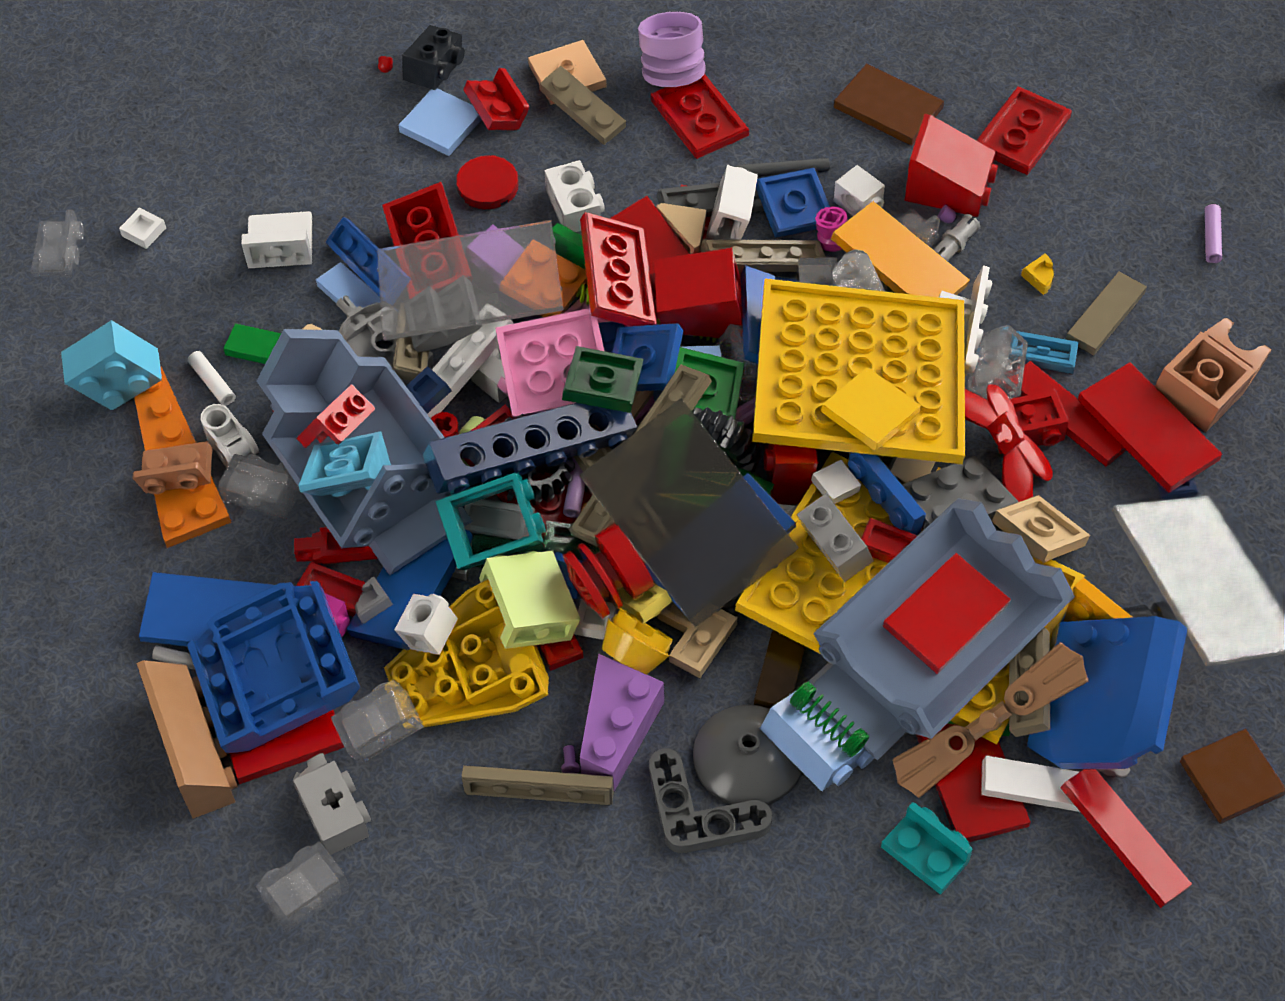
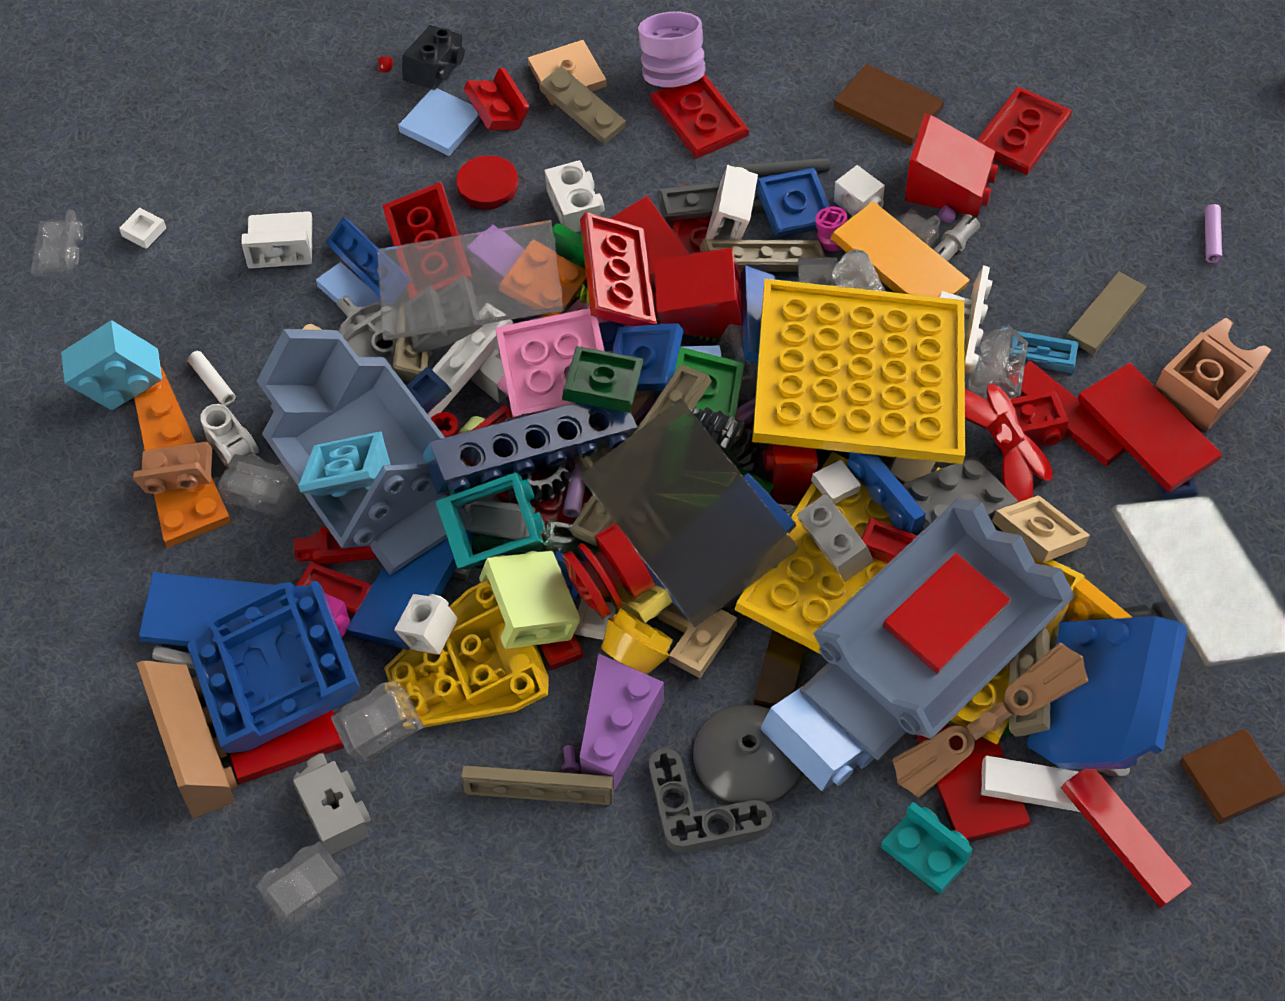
(250, 343): green tile -> none
(338, 418): red bracket -> none
(372, 601): light grey tile -> none
(686, 224): tan slope -> none
(801, 699): green piece -> none
(870, 408): yellow tile -> none
(1039, 273): yellow tile -> none

